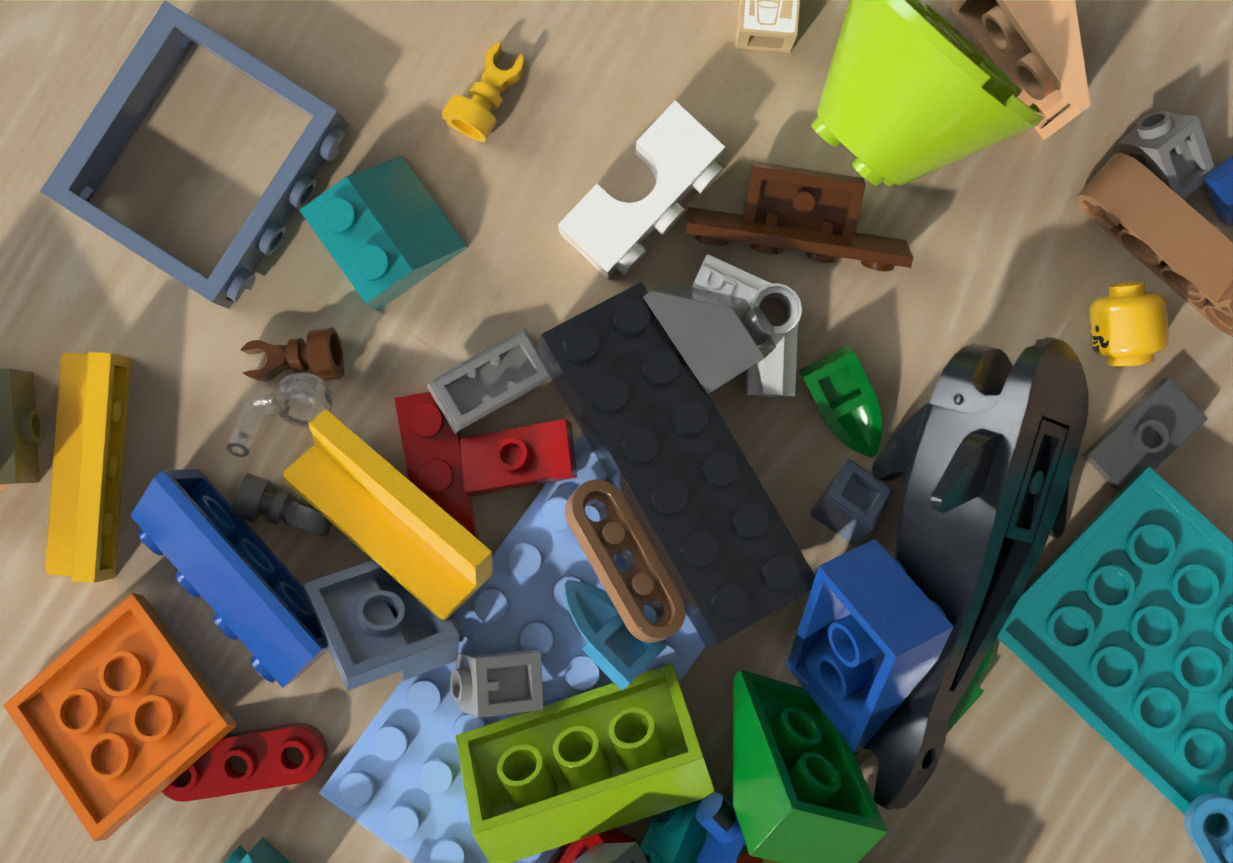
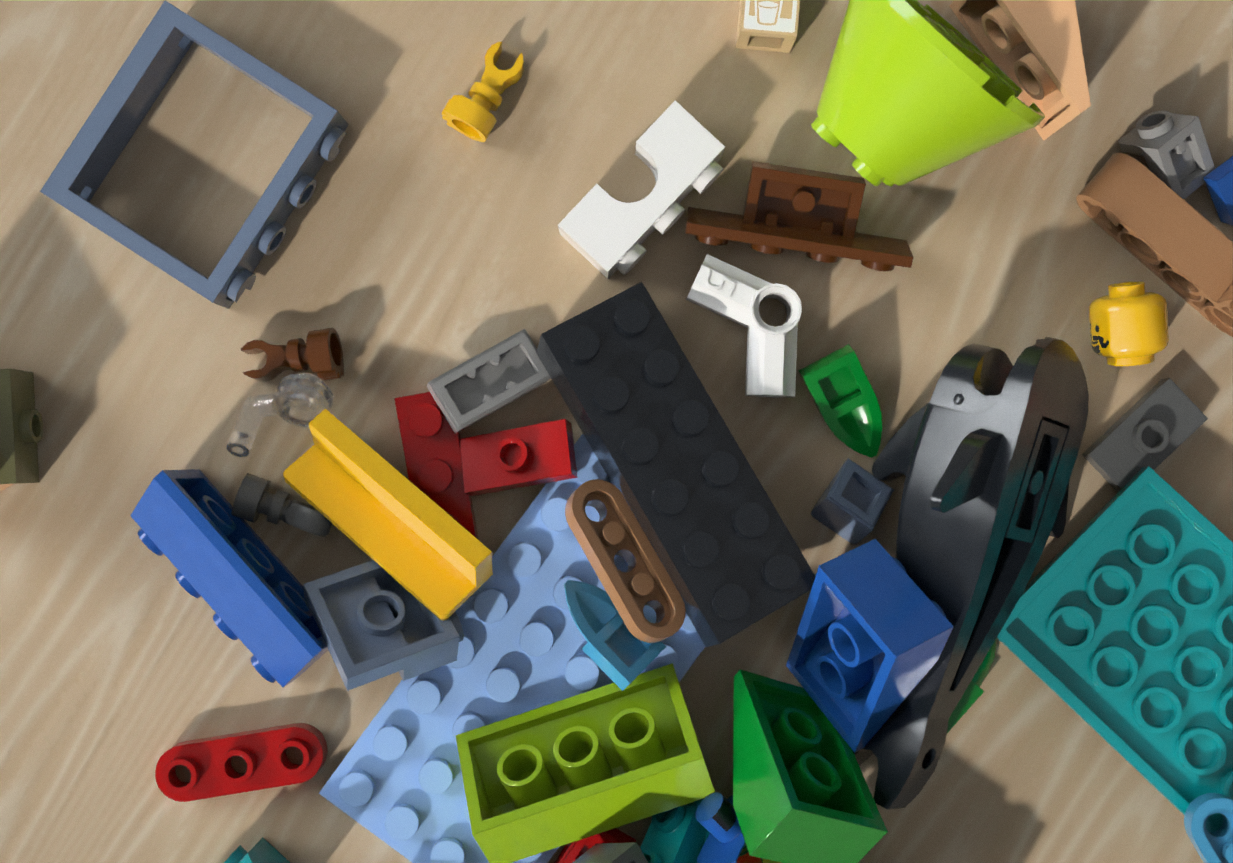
(88, 466): yellow panel -> none
(119, 716): orange plate -> none
(383, 230): teal slope -> none
(498, 683): light grey bracket -> none
(712, 331): dark grey slope -> none

